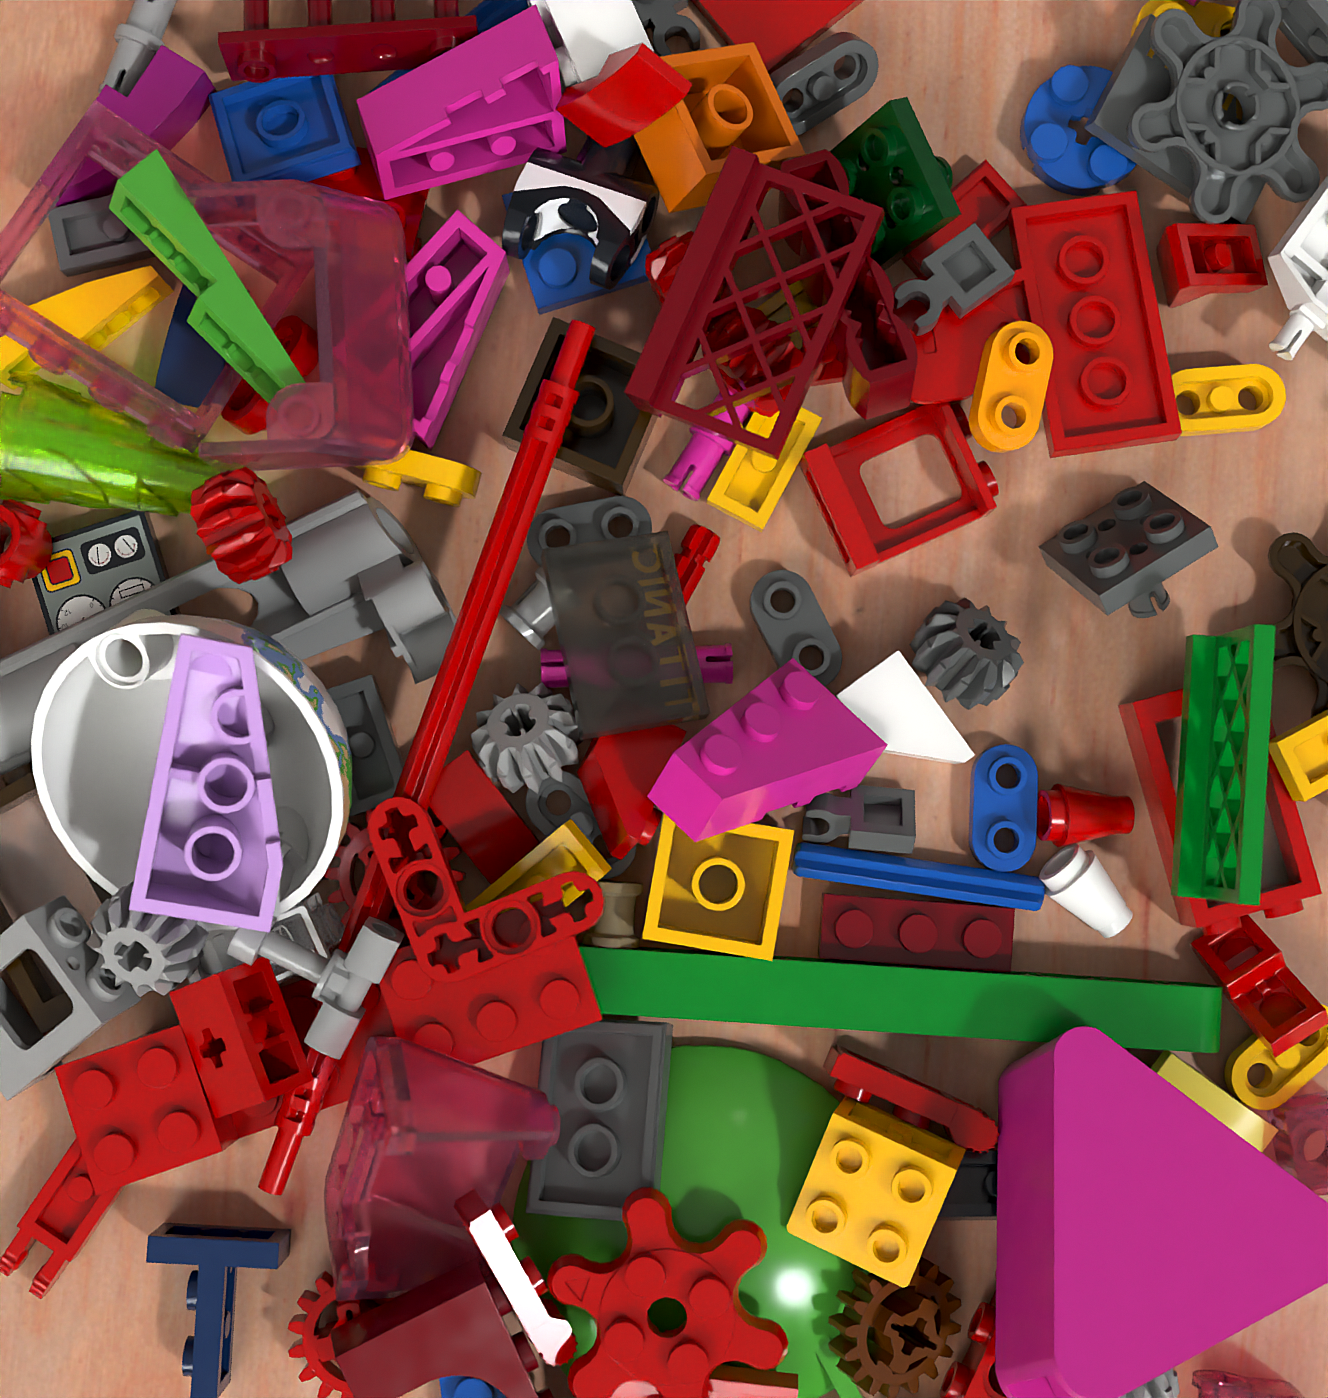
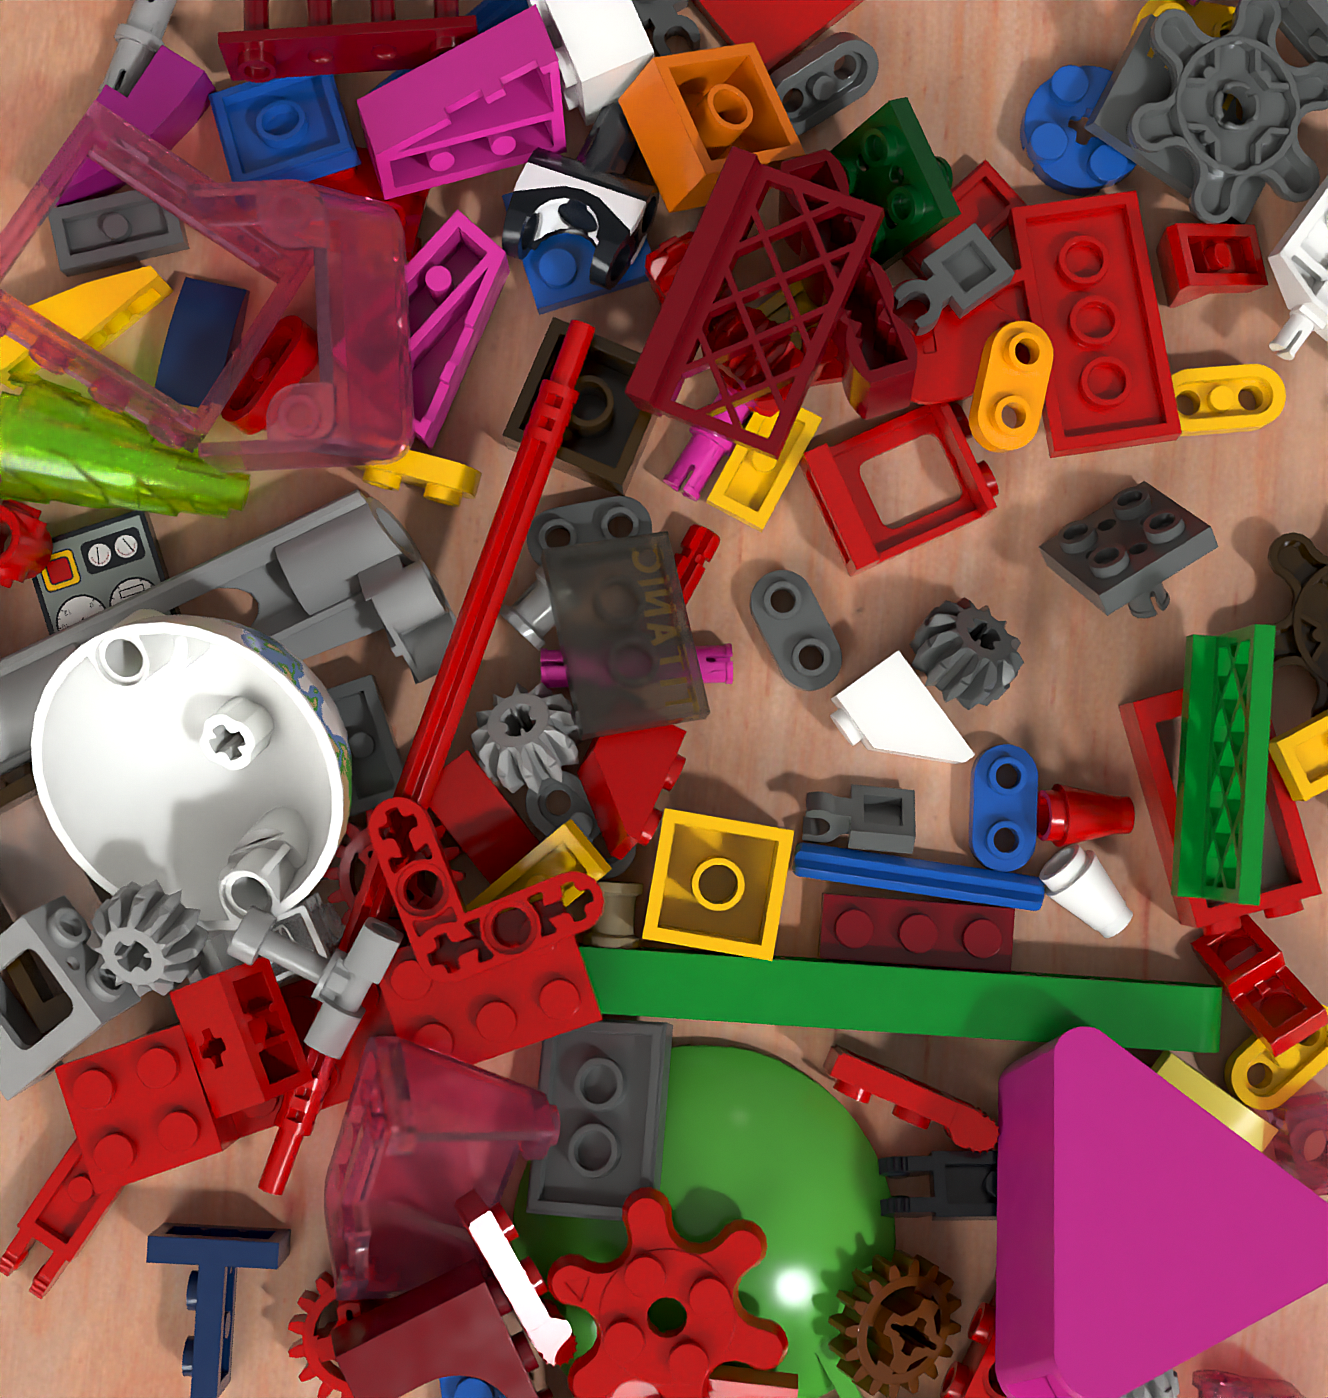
(211, 808): lavender wedge -> none
(224, 312): bright green slope -> none
(241, 525): red gear -> none
(625, 96): red slope -> none
(764, 754): dark pink wedge -> none
(875, 1190): yellow bracket -> none

